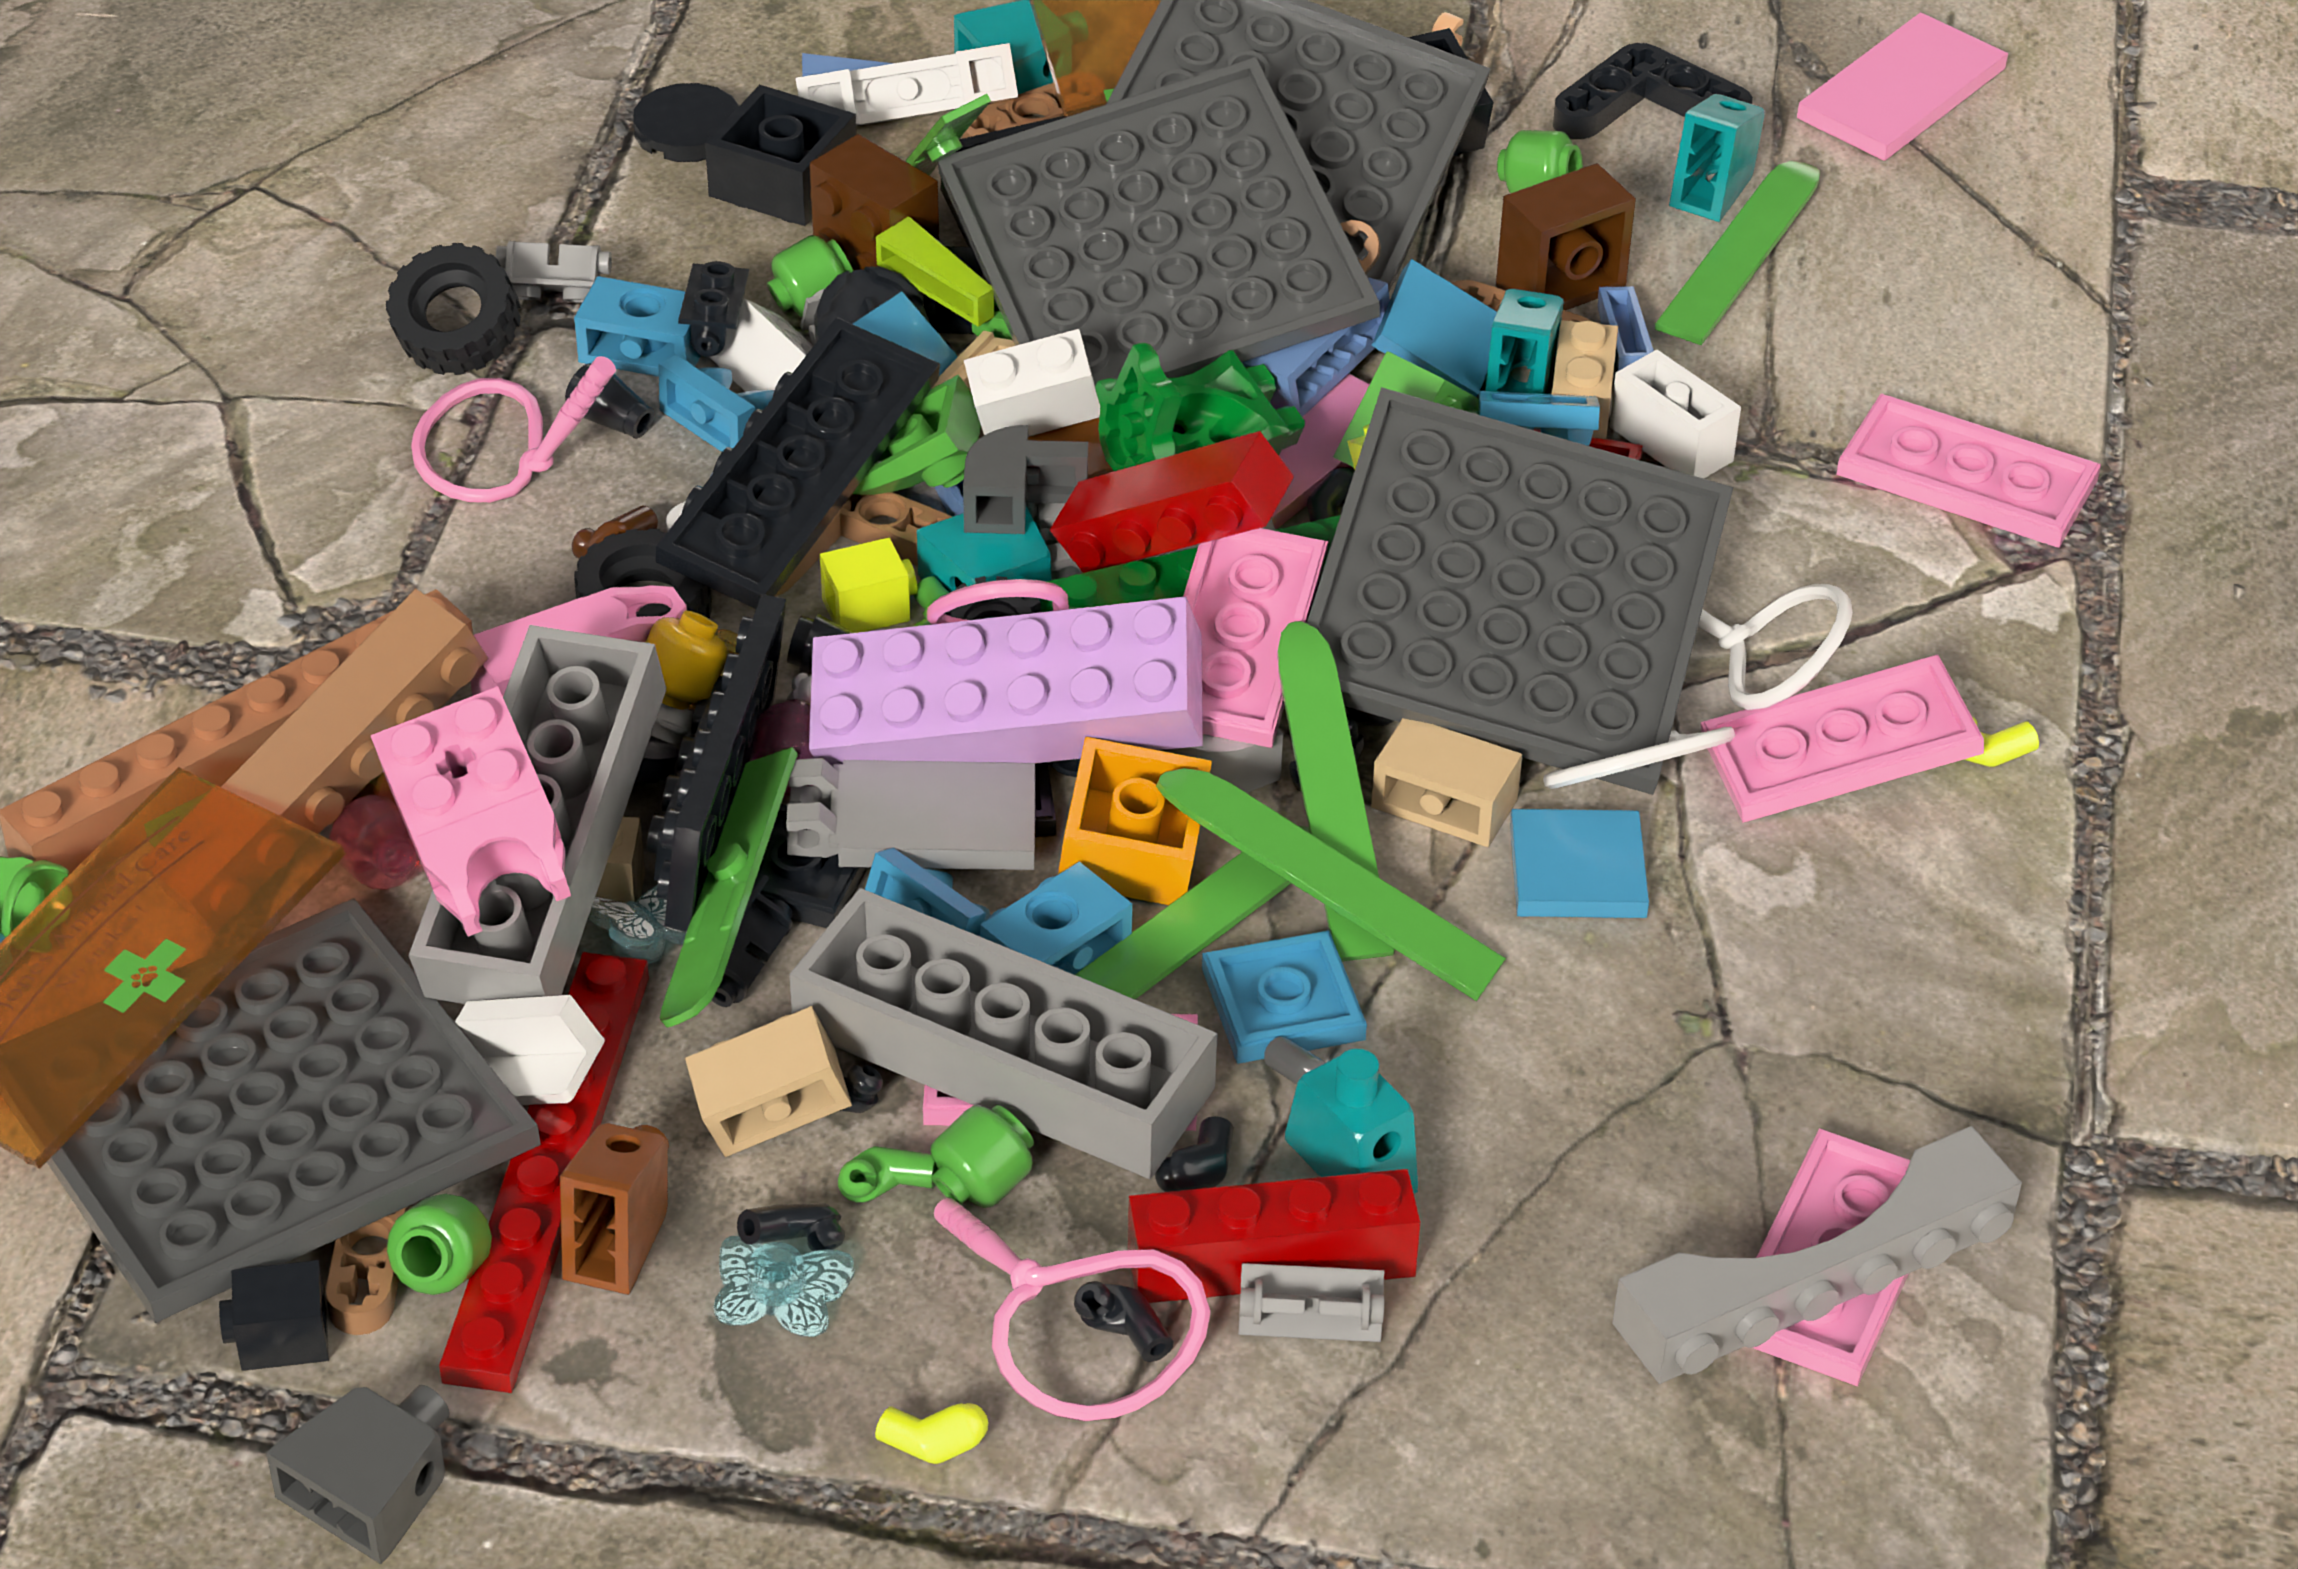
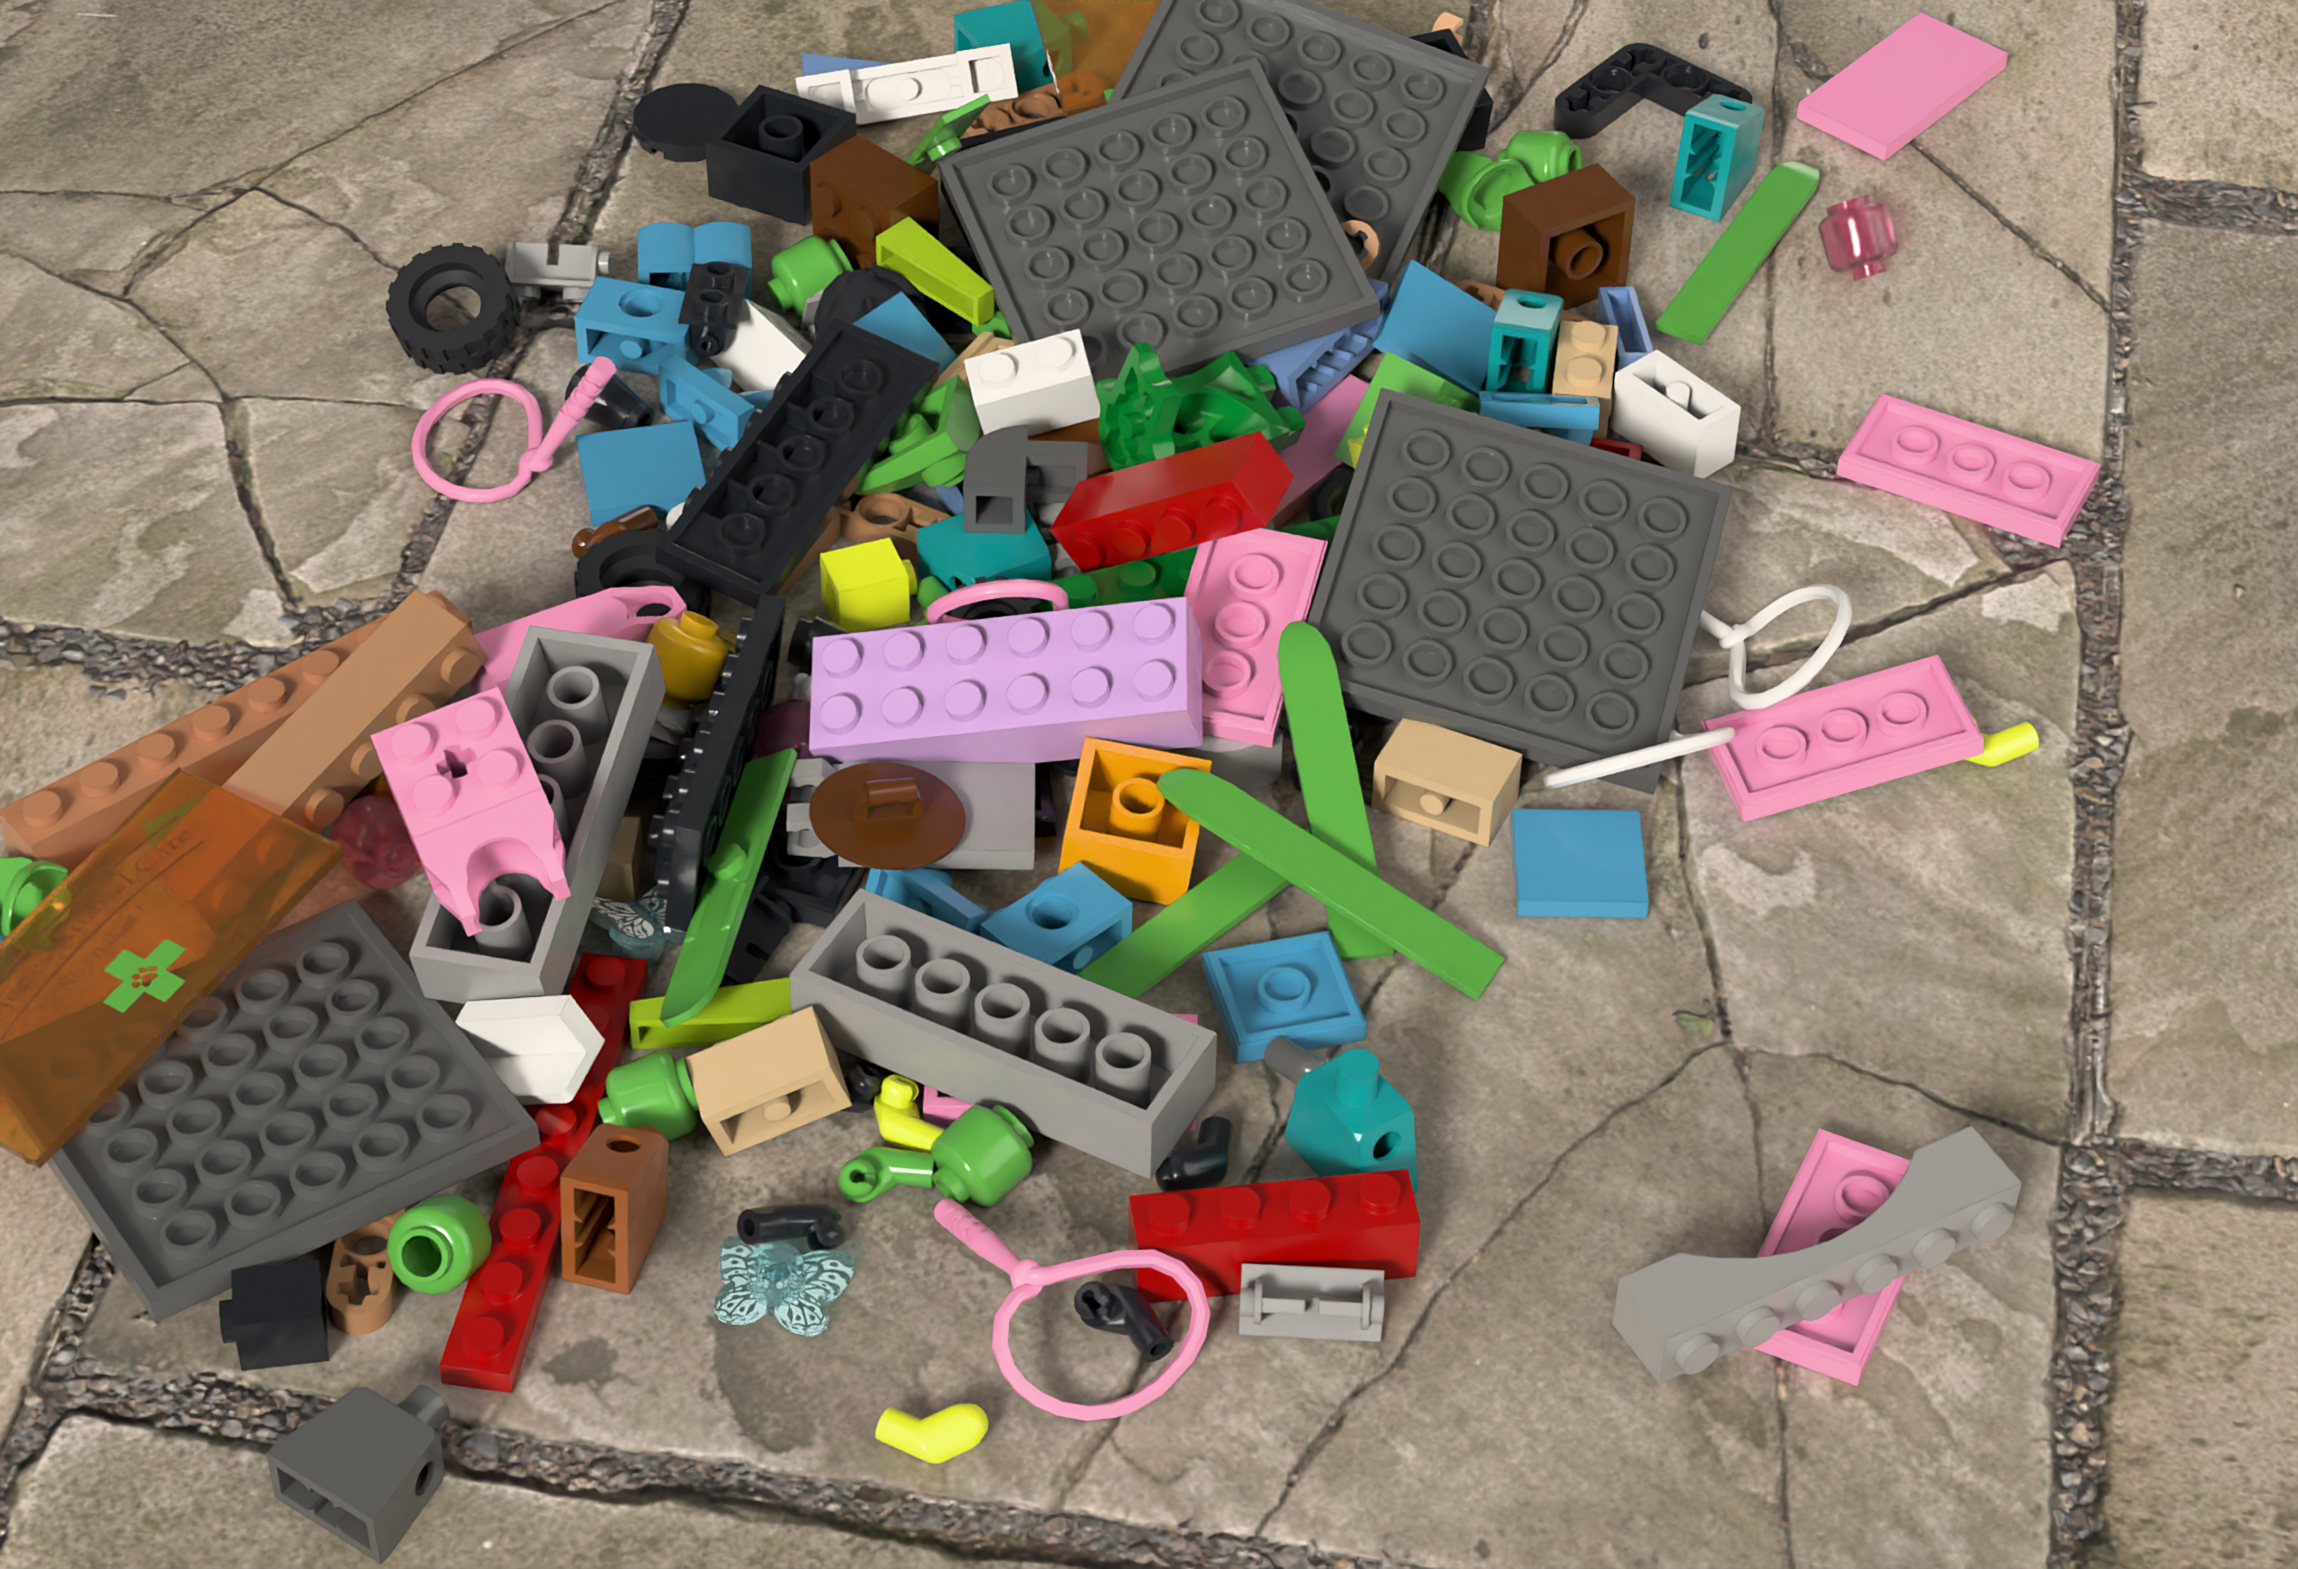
(639, 468): none -> dark azure tile
(652, 1093): none -> bright green head
(671, 248): none -> dark azure brick
(728, 1015): none -> lime piece
(887, 816): none -> reddish brown shield
(900, 1118): none -> neon yellow arm
(1477, 187): none -> bright green piece
(1858, 237): none -> clear pink head

